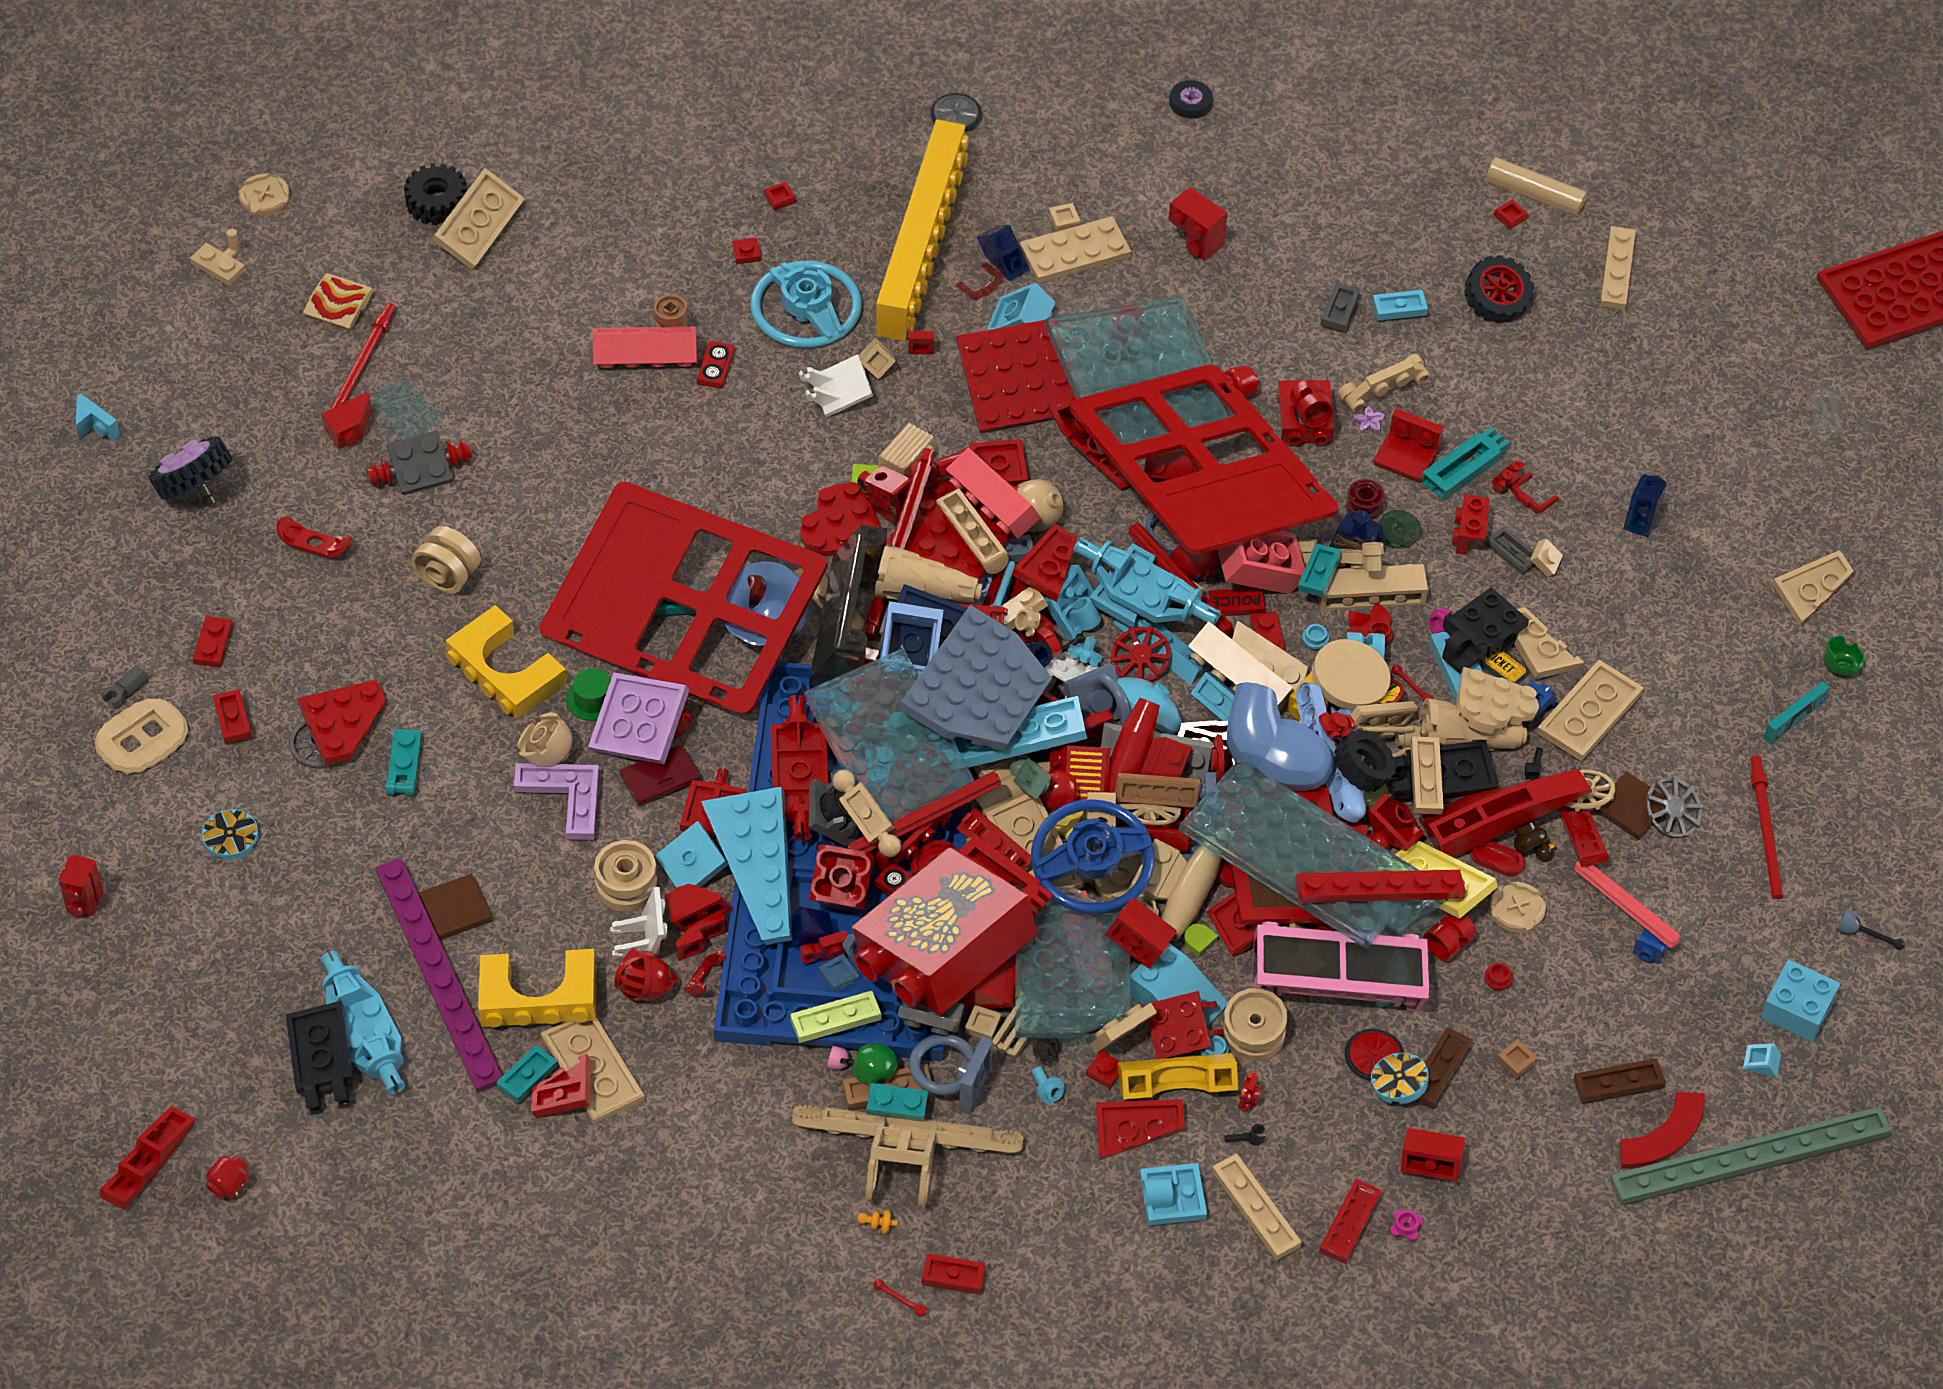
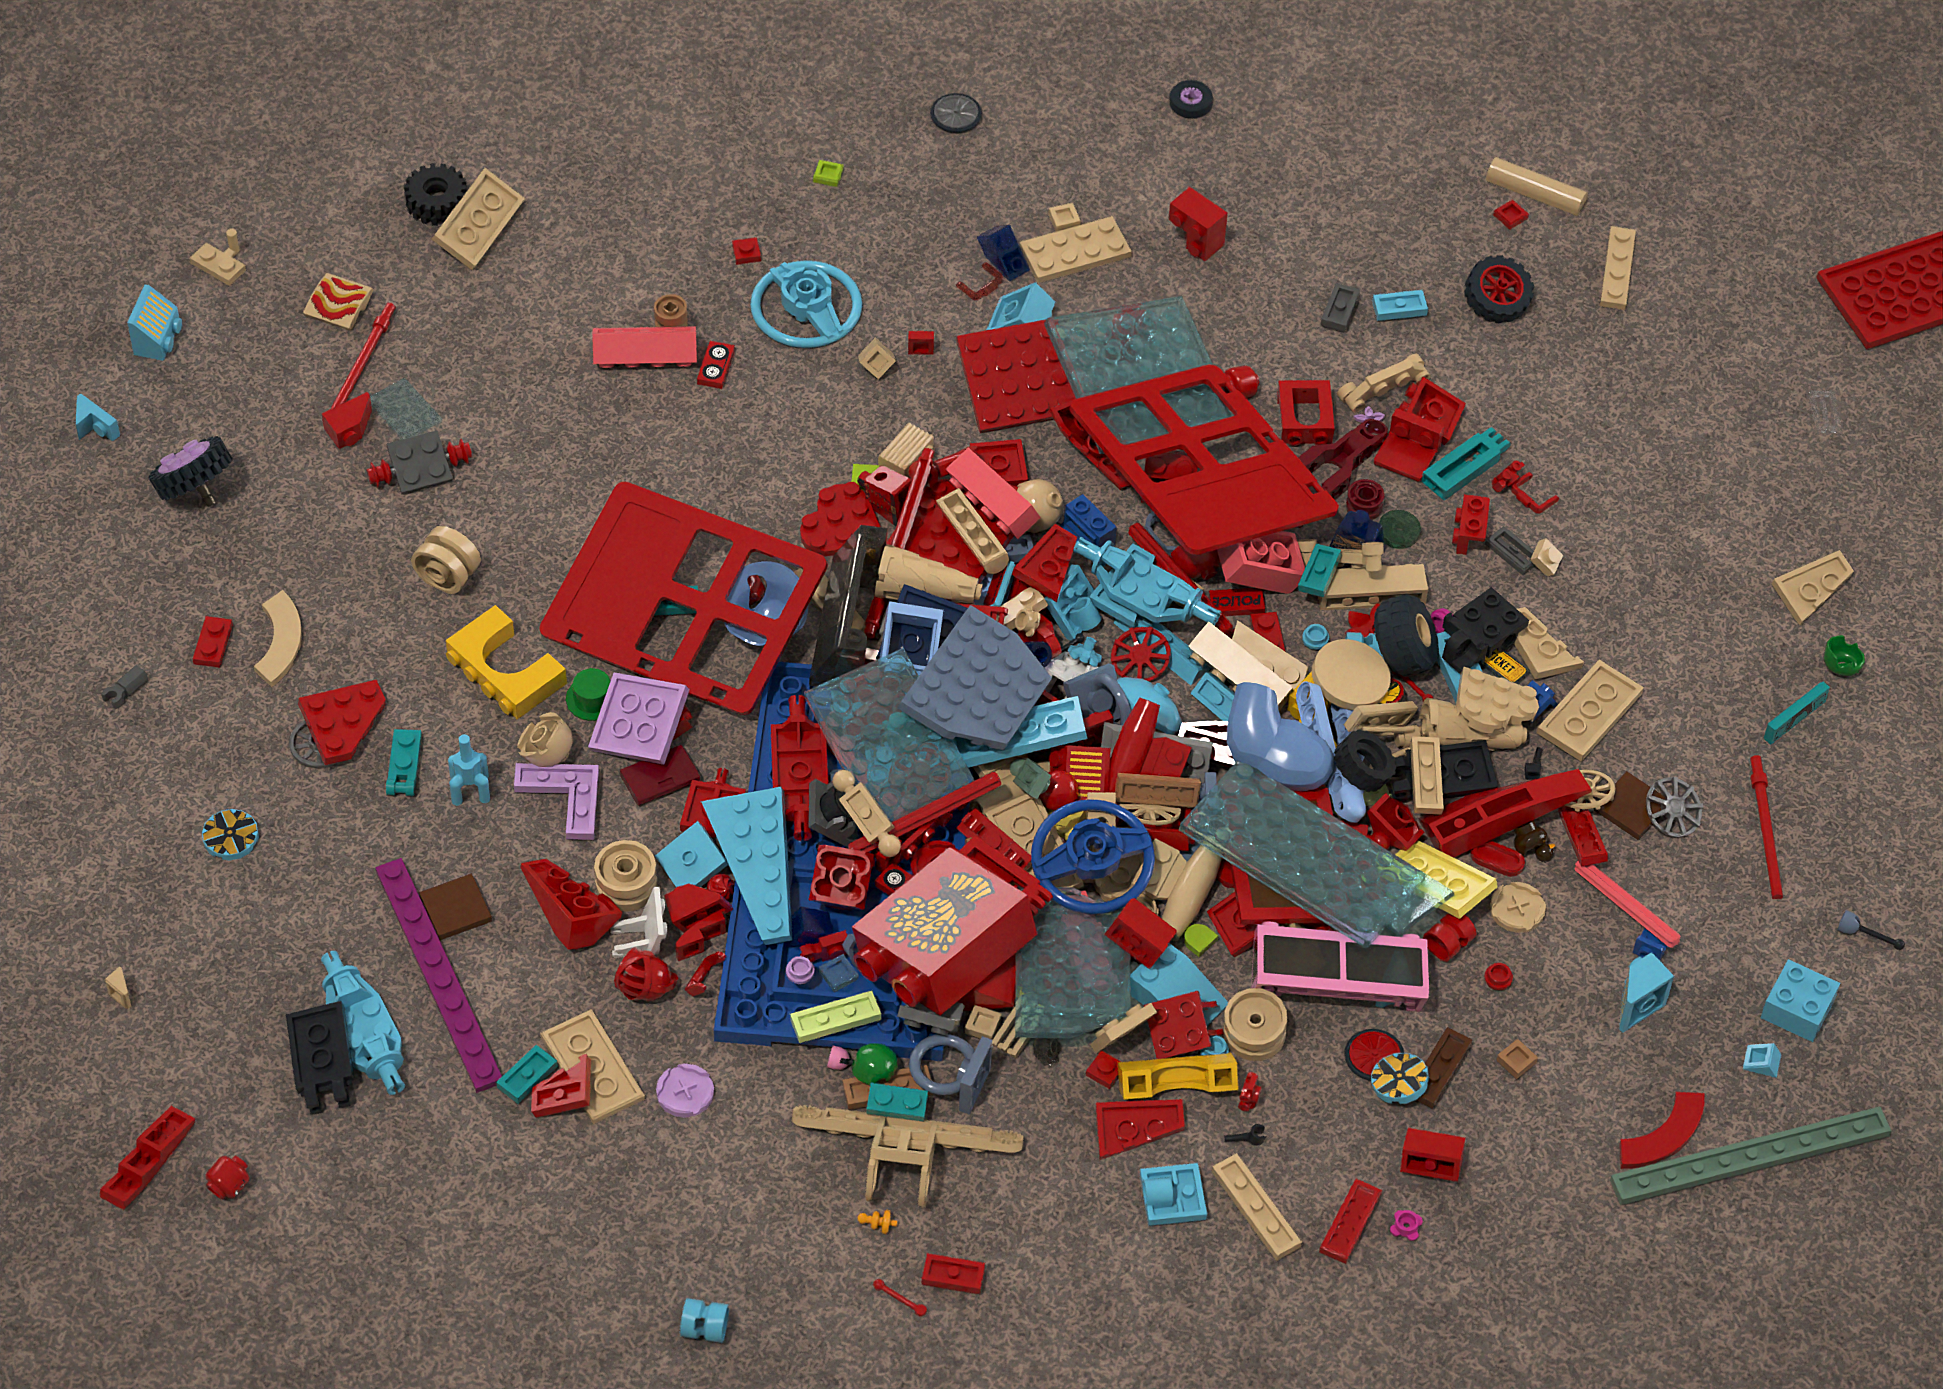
(80, 886): red brick -> none
(117, 988): none -> tan slope
(131, 724): tan piece -> none
(153, 324): none -> medium azure slope
(232, 716): red plate -> none
(264, 194): tan tile -> none
(285, 641): none -> tan tile
(298, 536): red piece -> none
(468, 769): none -> medium azure plant
(568, 1003): yellow arch -> none
(570, 907): none -> red wedge
(685, 1090): none -> lavender tile
(715, 1320): none -> medium azure wheel
(722, 885): none -> red plate
(779, 196): red tile -> none
(800, 970): none -> lavender plate
(828, 173): none -> lime tile
(838, 385): white plate -> none
(921, 230): yellow brick -> none
(1048, 1089): medium azure plate -> none
(1087, 521): none -> blue window
(1217, 757): red wheel -> none
(1311, 403): red wheel -> none
(1336, 725): red piece -> none
(1346, 454): none -> dark red piece
(1380, 886): red plate -> none
(1406, 635): none -> black wheel
(1434, 405): none -> red plate
(1619, 1080): reddish brown plate -> none
(1644, 990): none -> medium azure slope
(1648, 494): clear blue torso -> none

